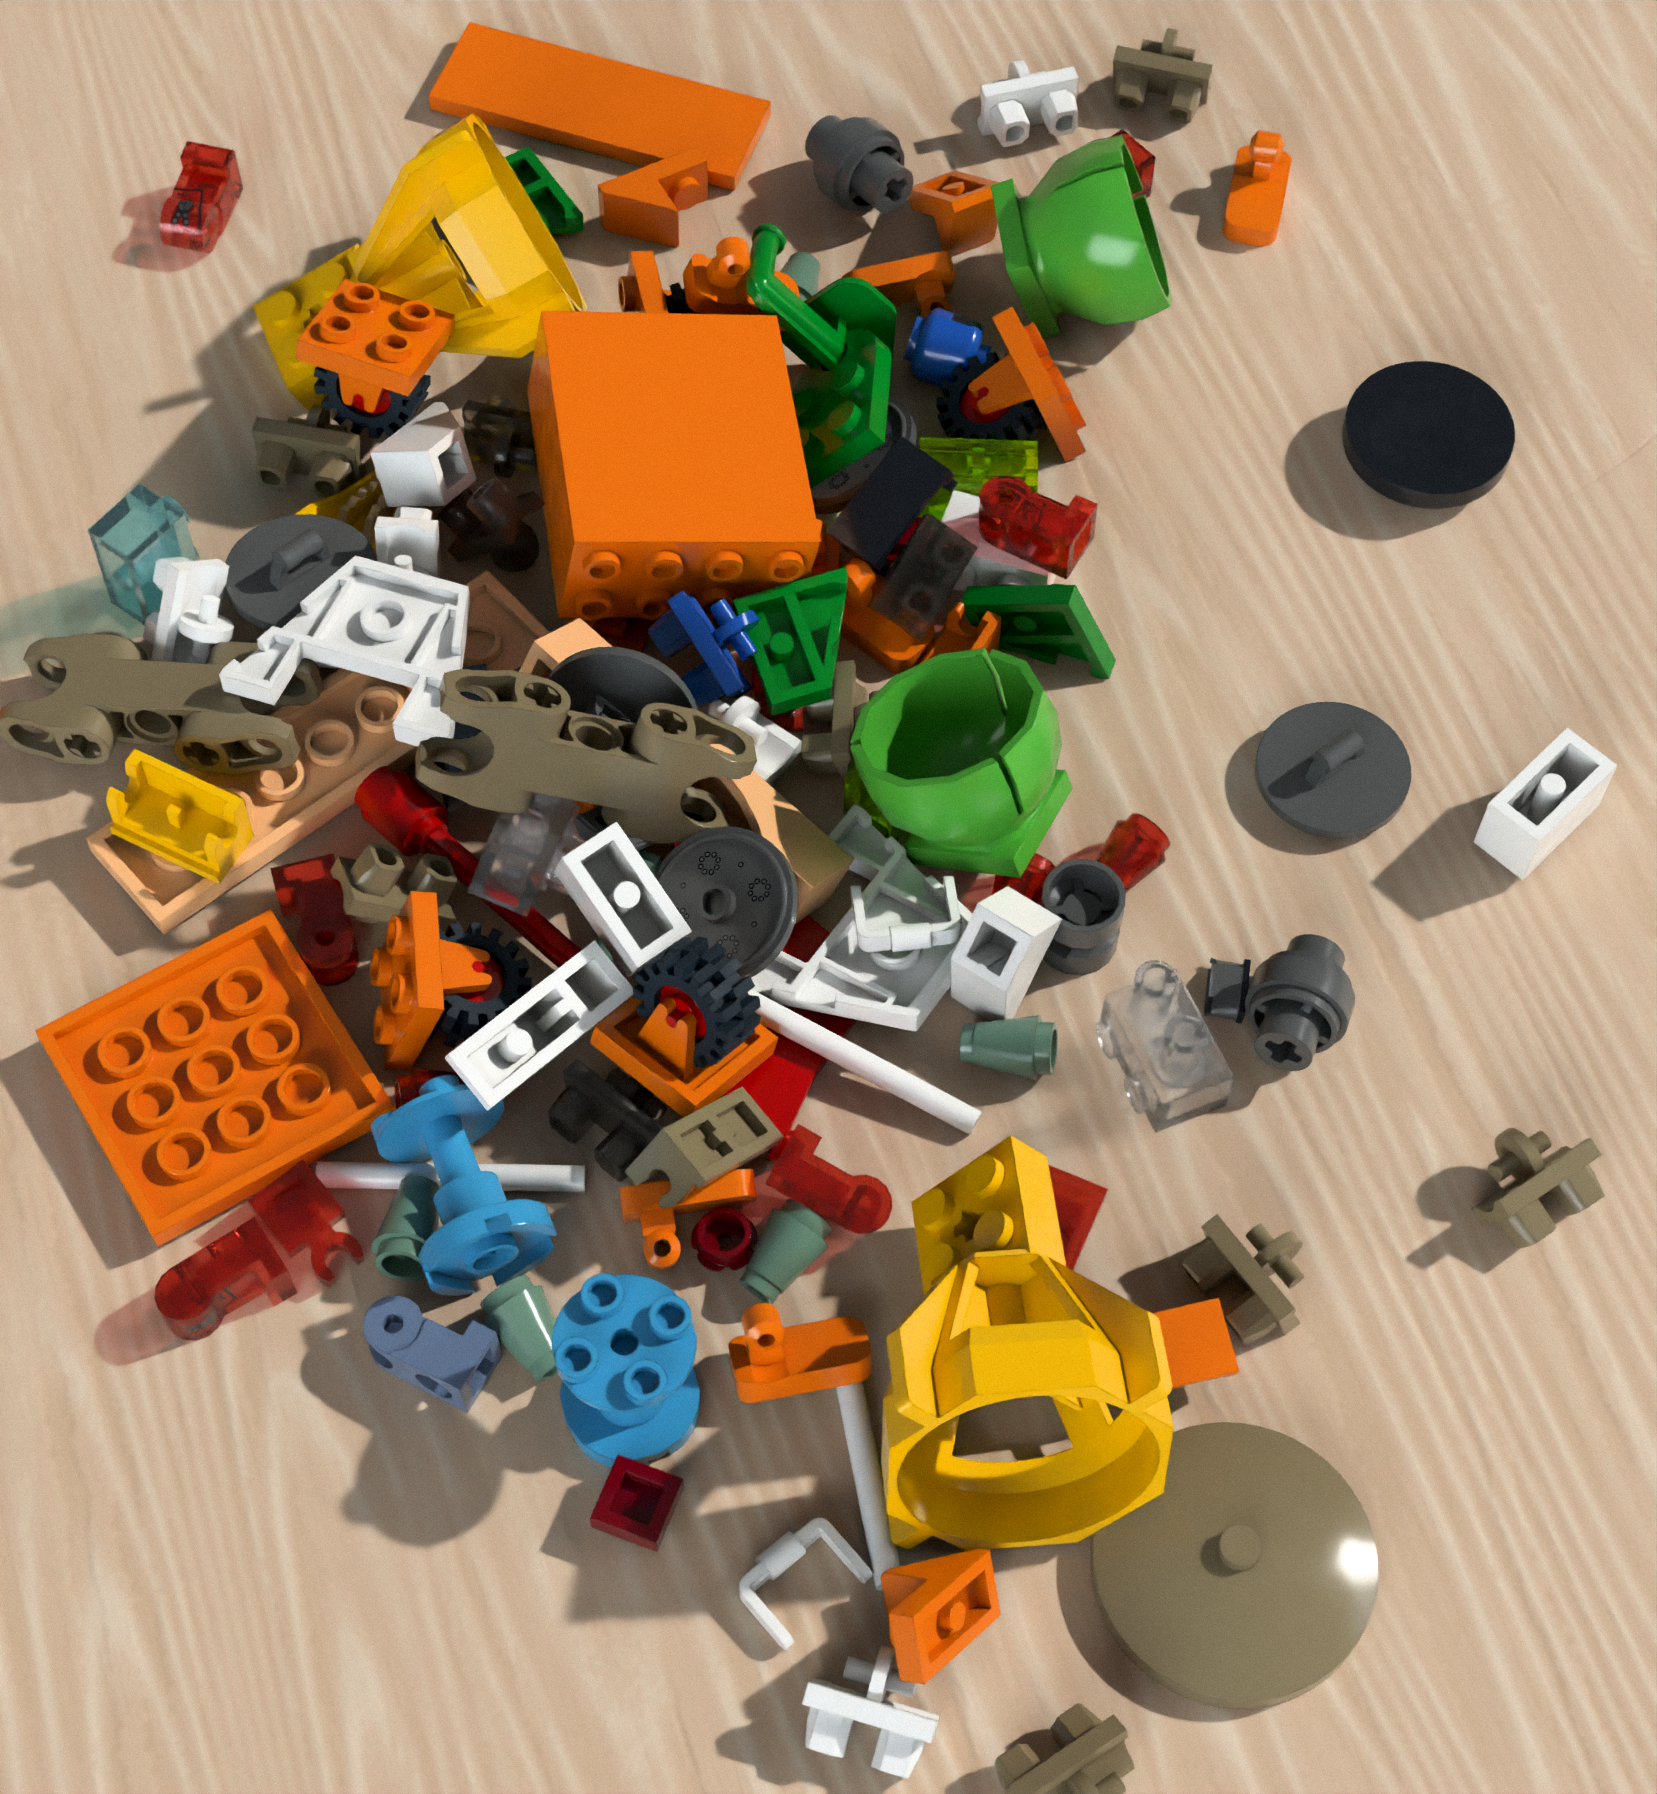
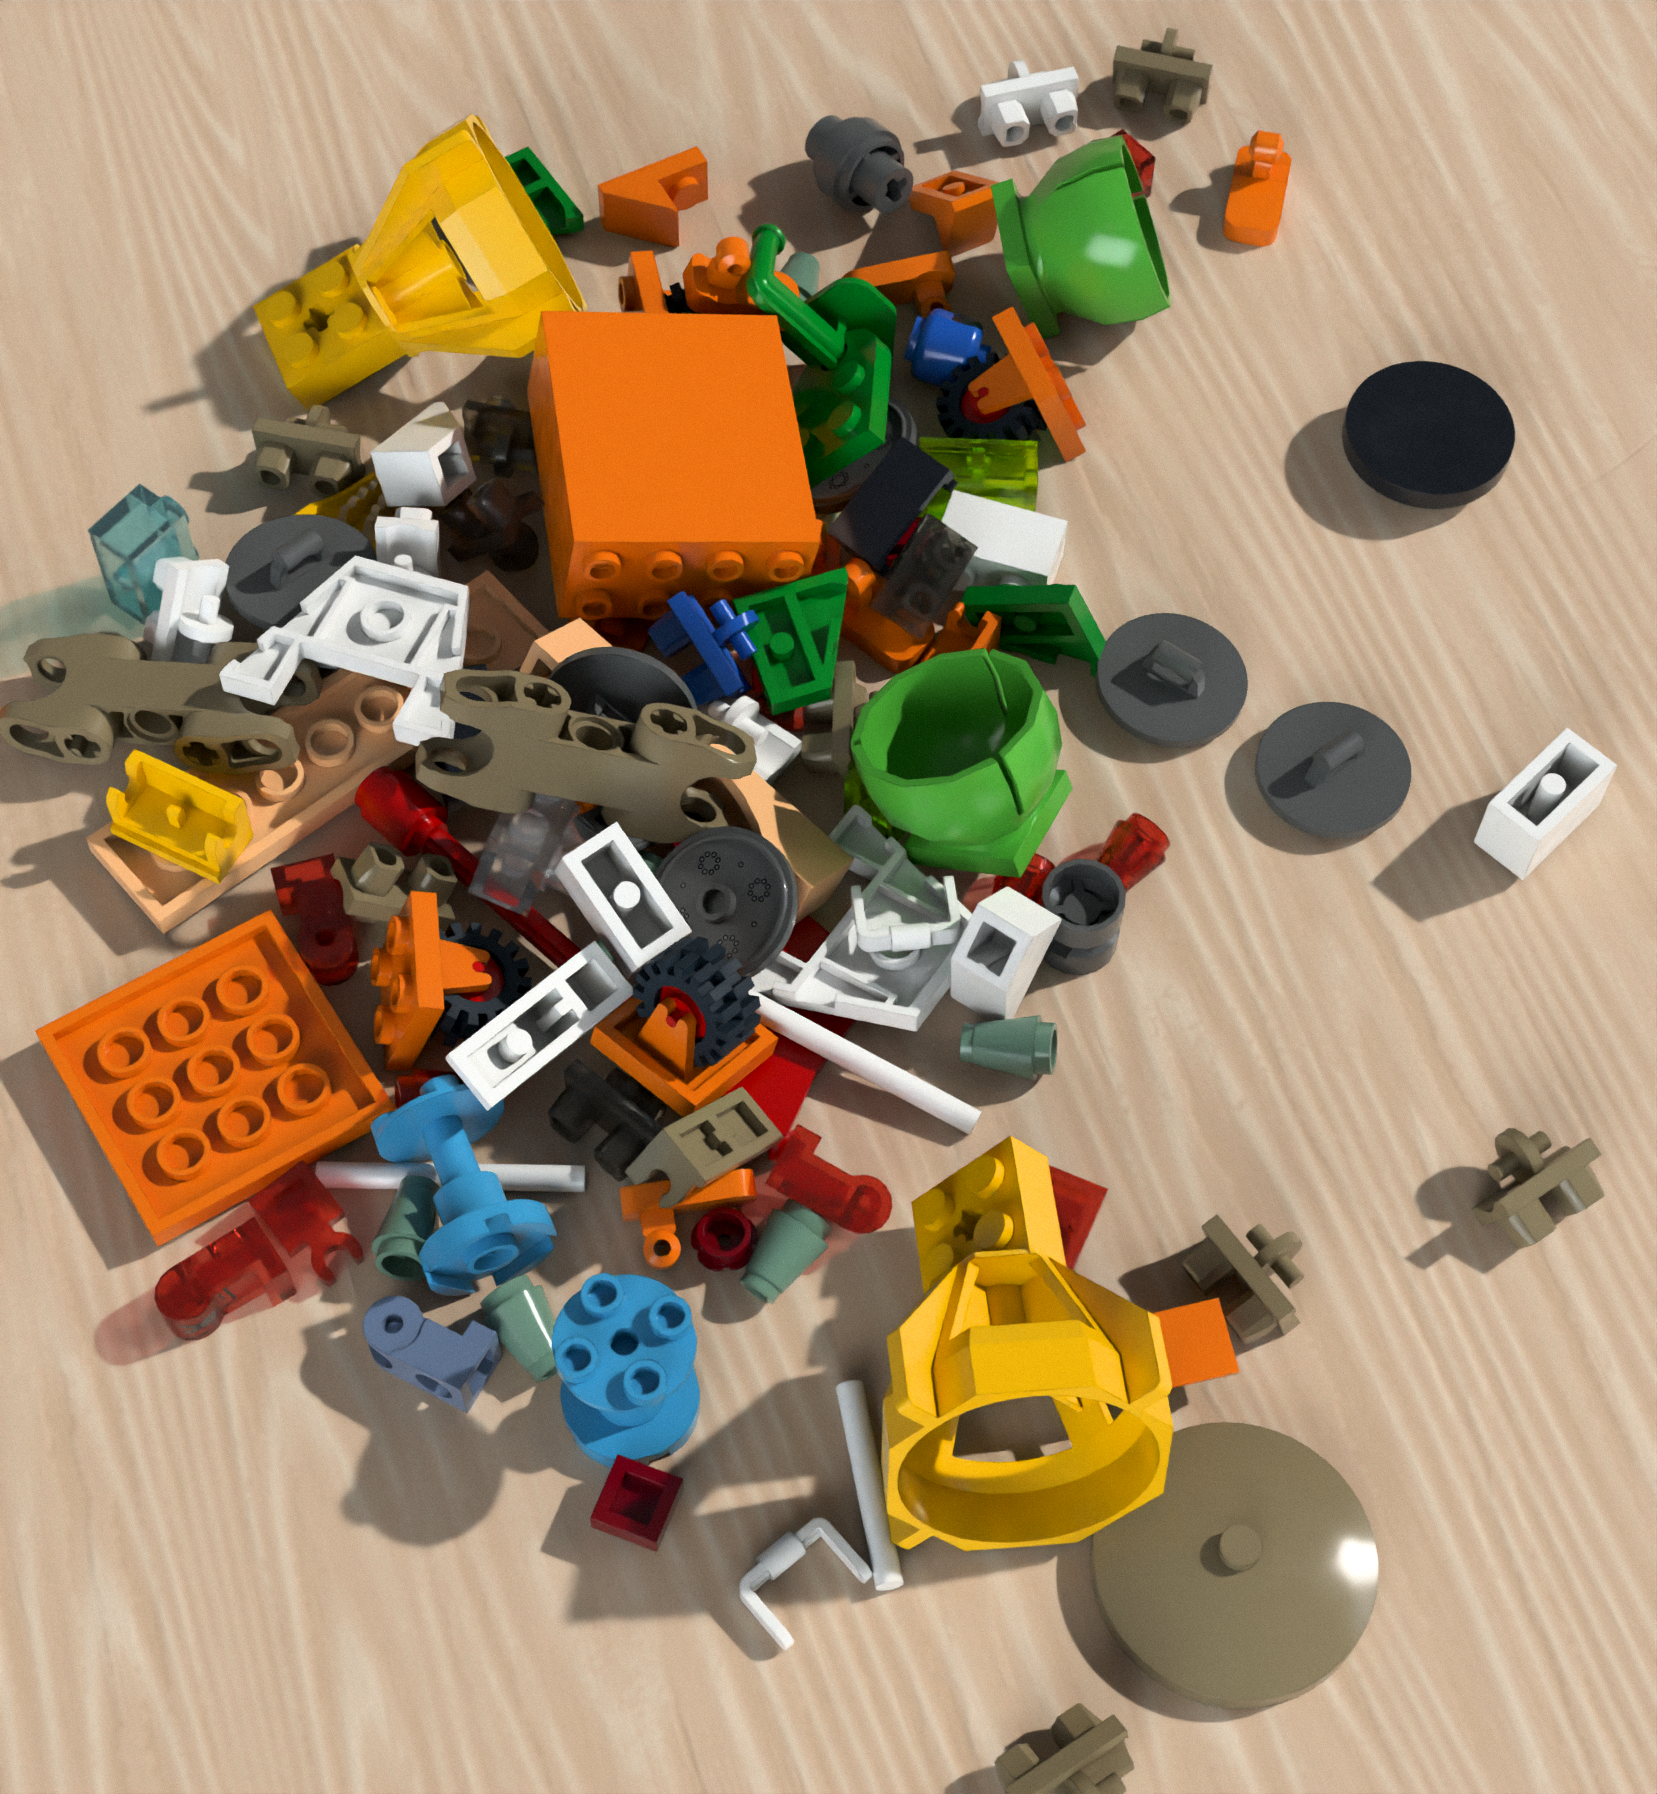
(202, 198): clear red leg -> none
(373, 355): orange plate -> none
(597, 103): orange tile -> none
(796, 1358): orange piece -> none
(836, 1707): white hips -> none
(938, 1610): orange slope -> none
(1035, 525): clear red leg -> none
(1163, 1048): clear brick -> none
(1171, 680): none -> dark grey shield
(1227, 989): dark grey piece -> none
(1300, 1002): dark grey piece -> none

